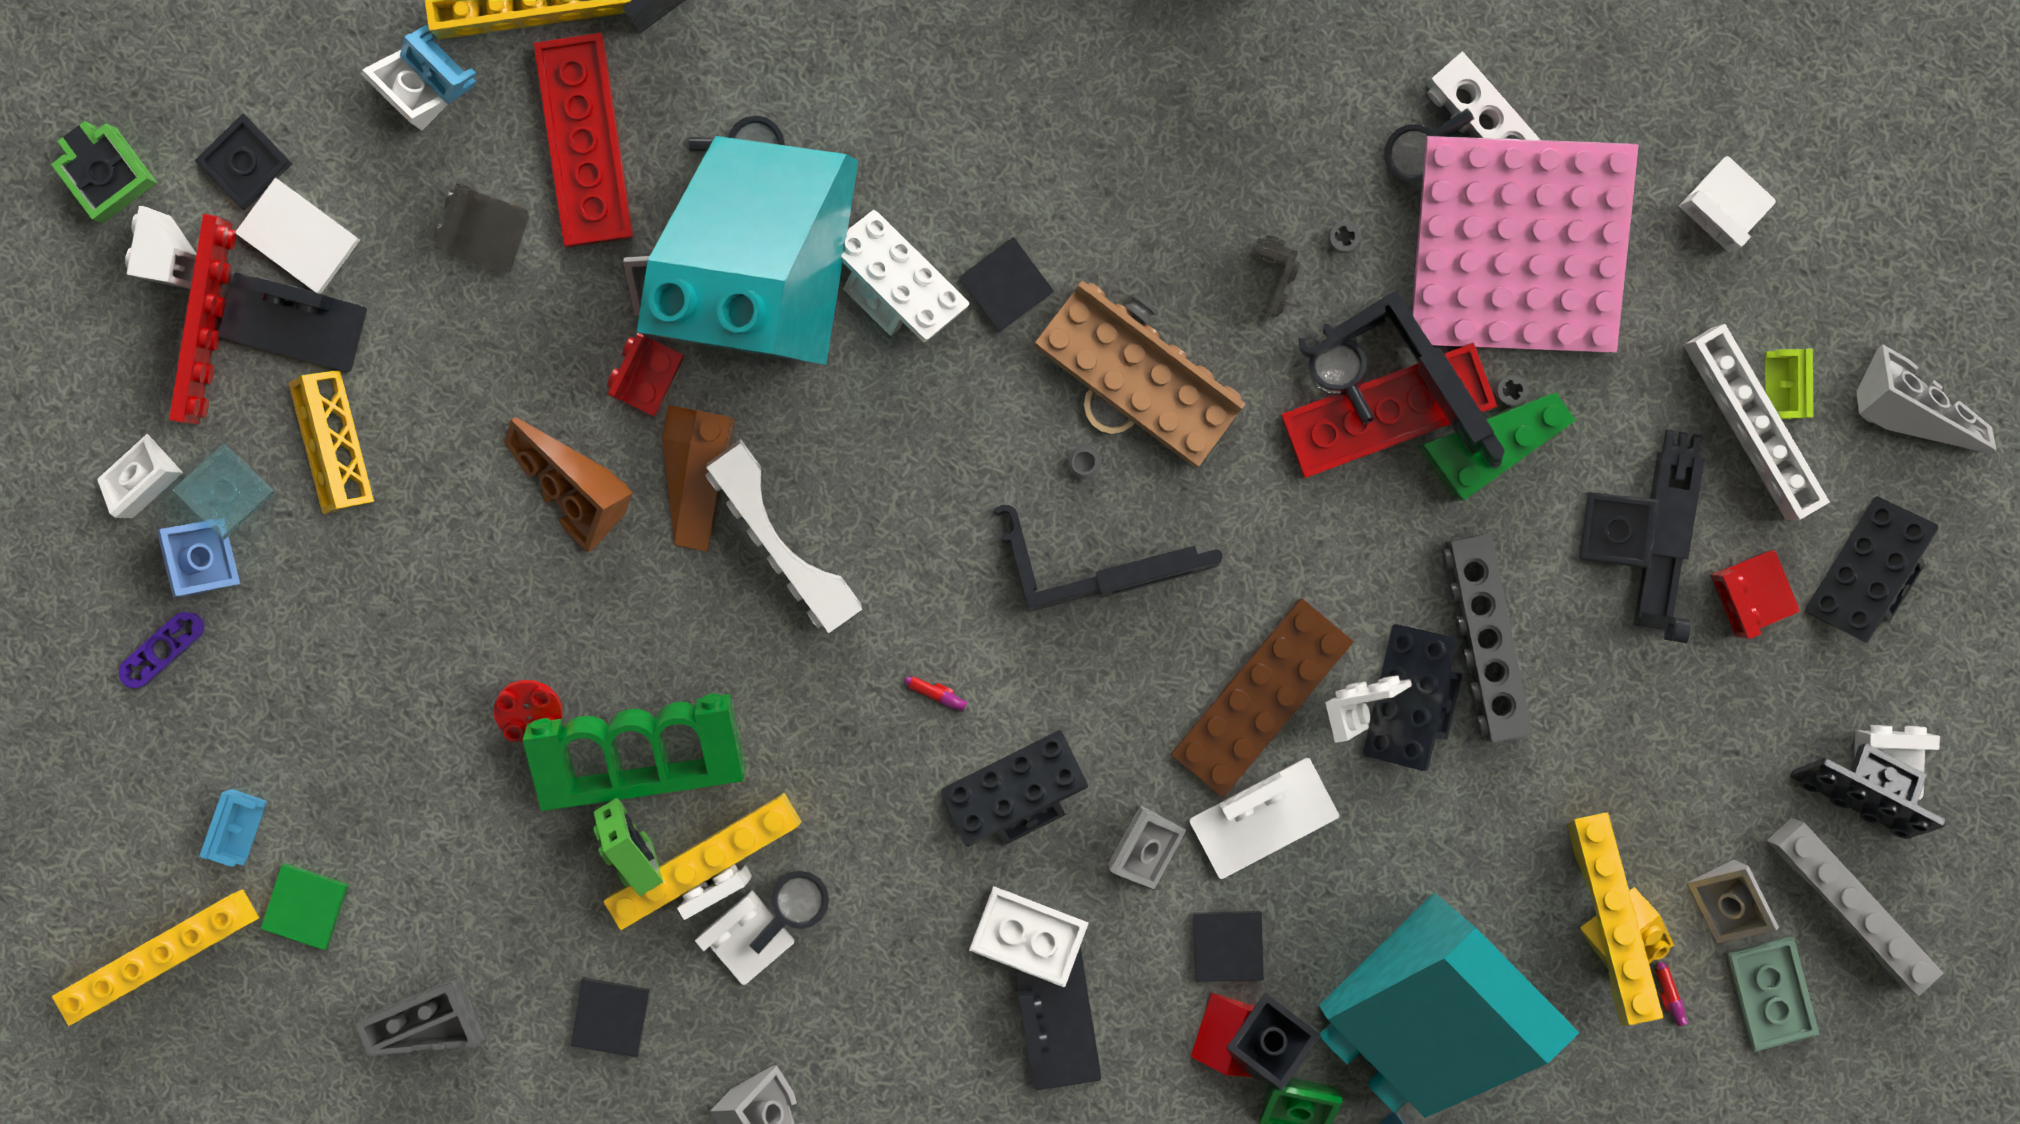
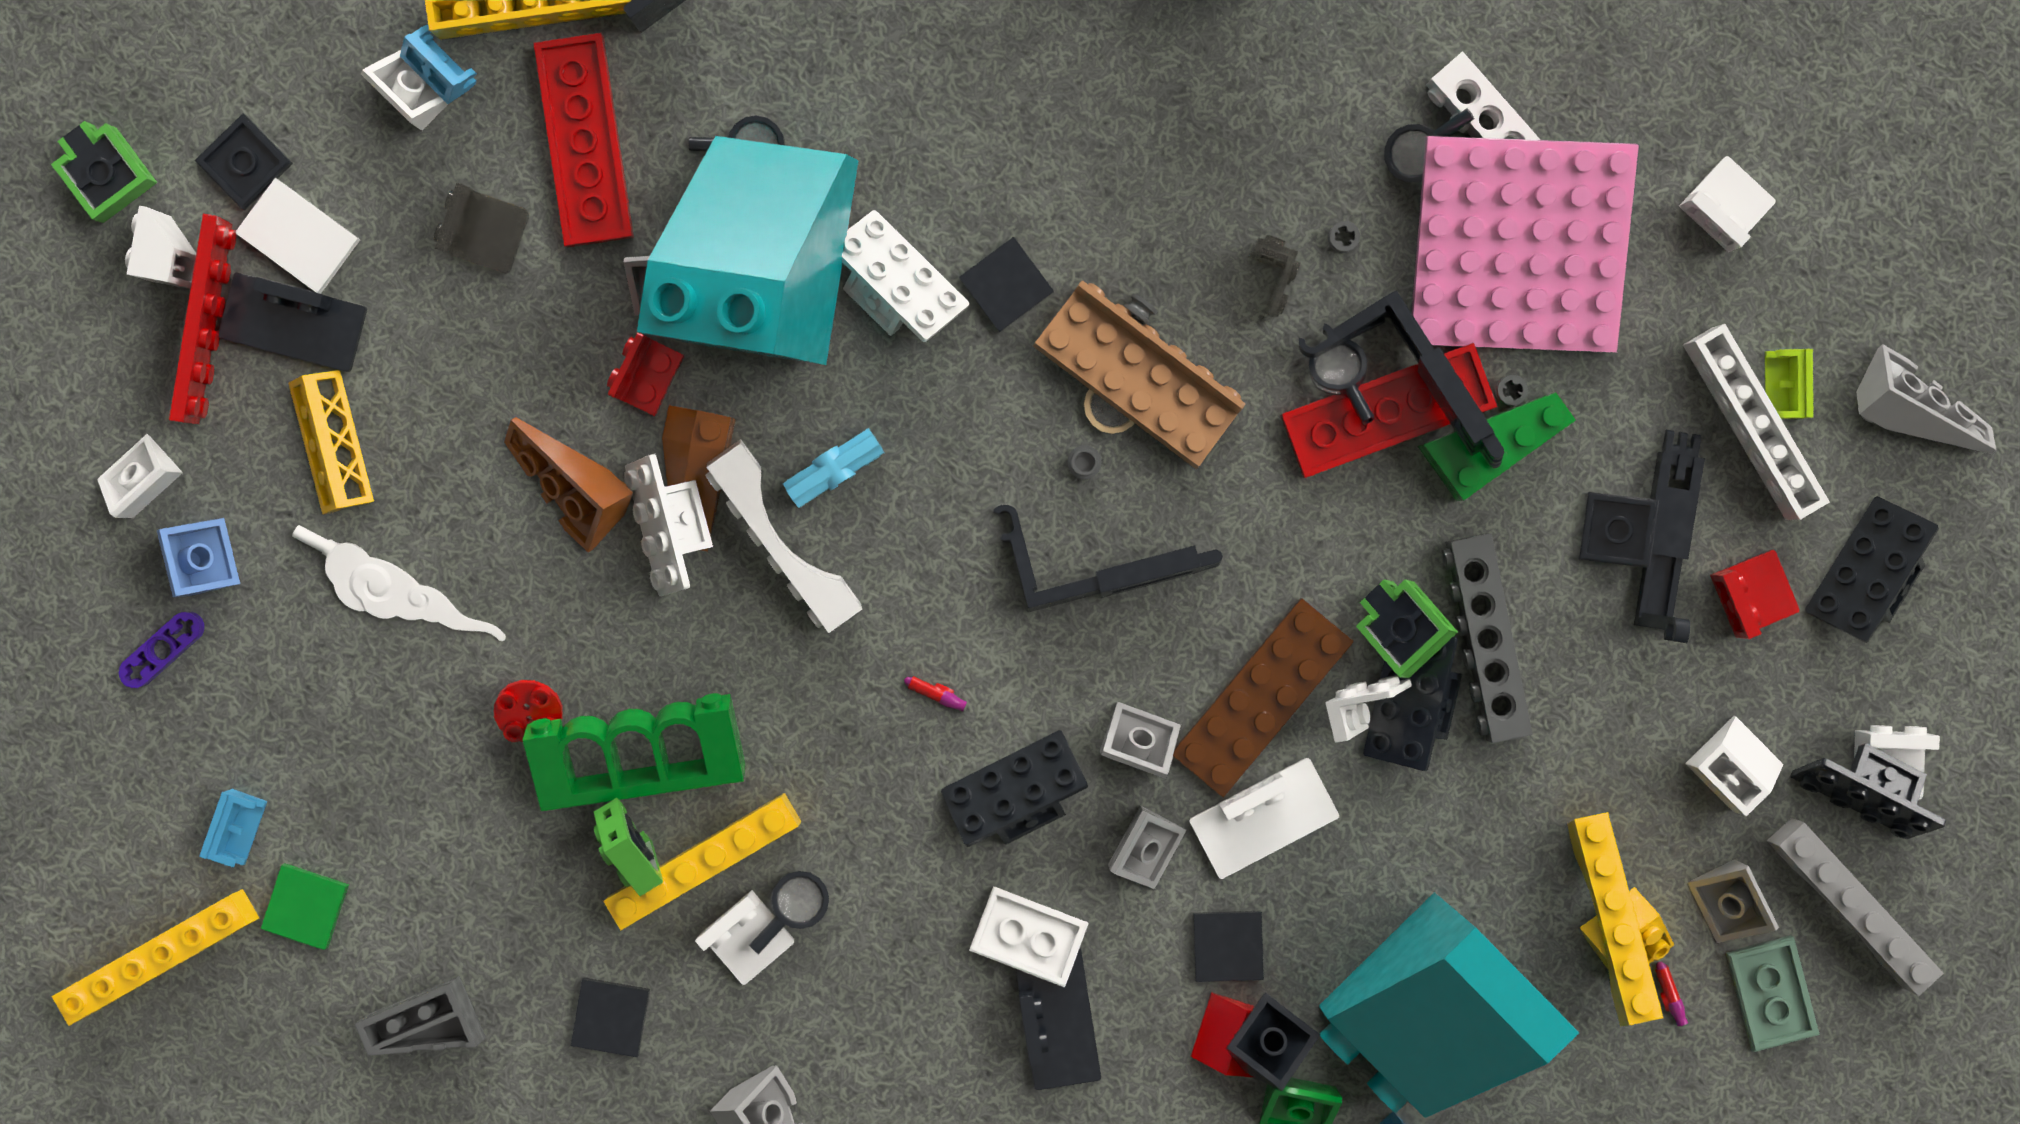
(223, 491): clear light blue plate -> none
(384, 588): none -> white piece
(669, 522): none -> white bracket
(705, 895): white plate -> none
(833, 468): none -> medium azure piece
(1140, 740): none -> light grey slope
(1404, 626): none -> piece
(1736, 767): none -> white slope

